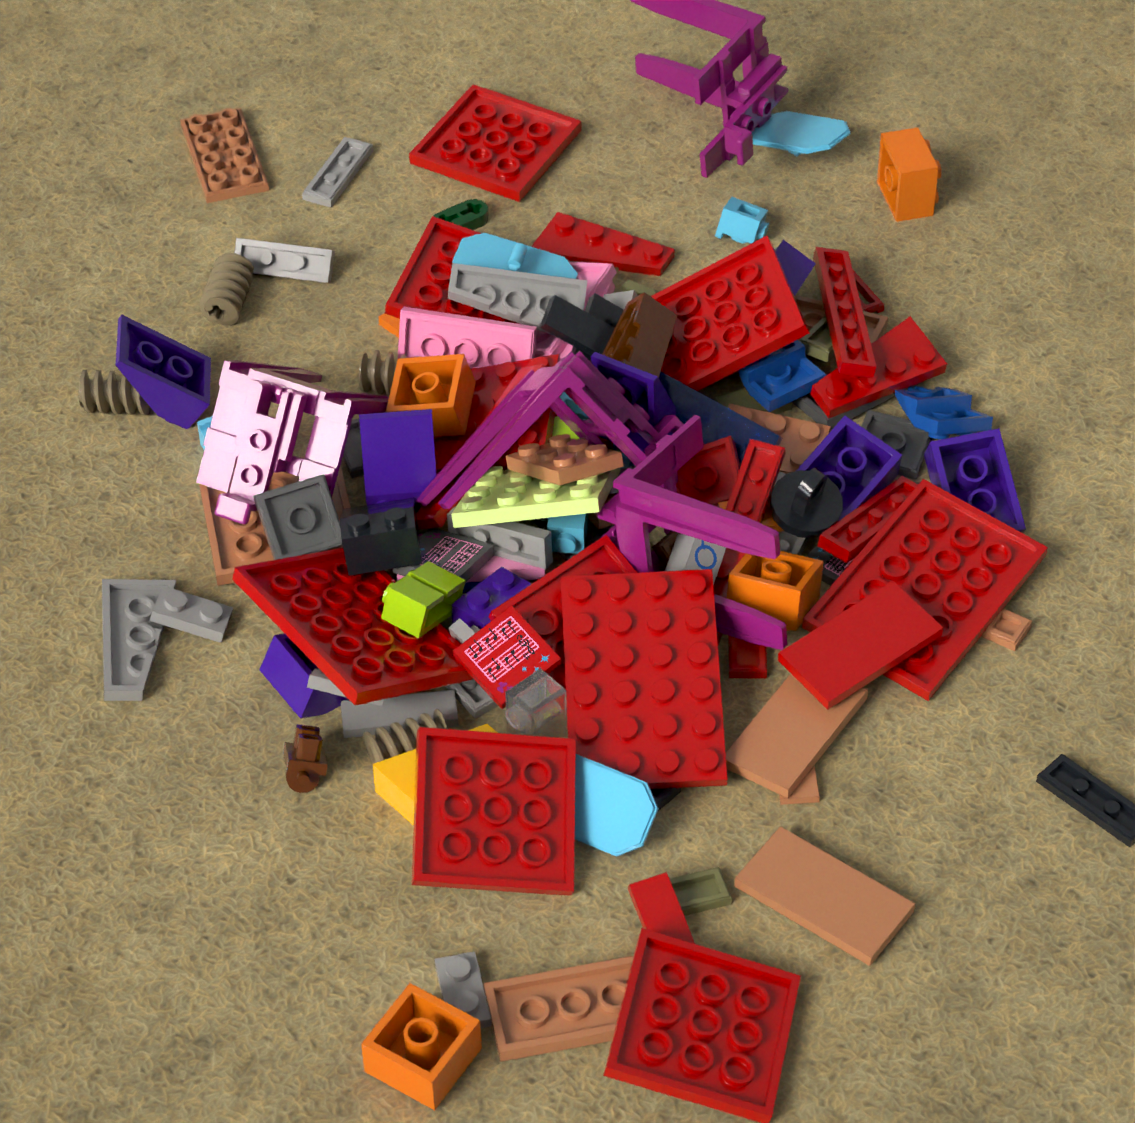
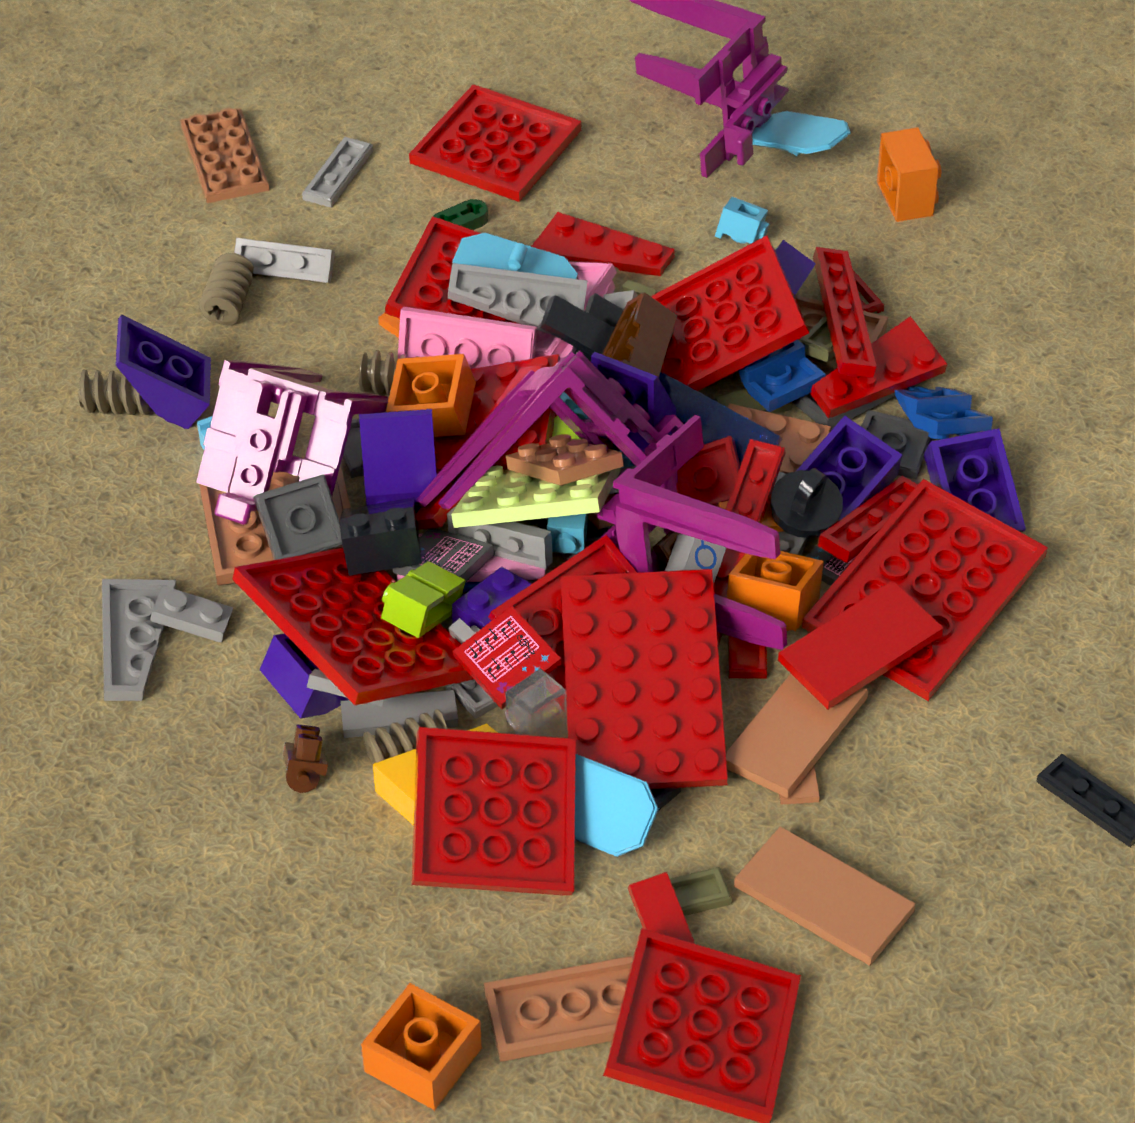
(463, 986): light grey plate -> none
(1008, 629): nougat tile -> none

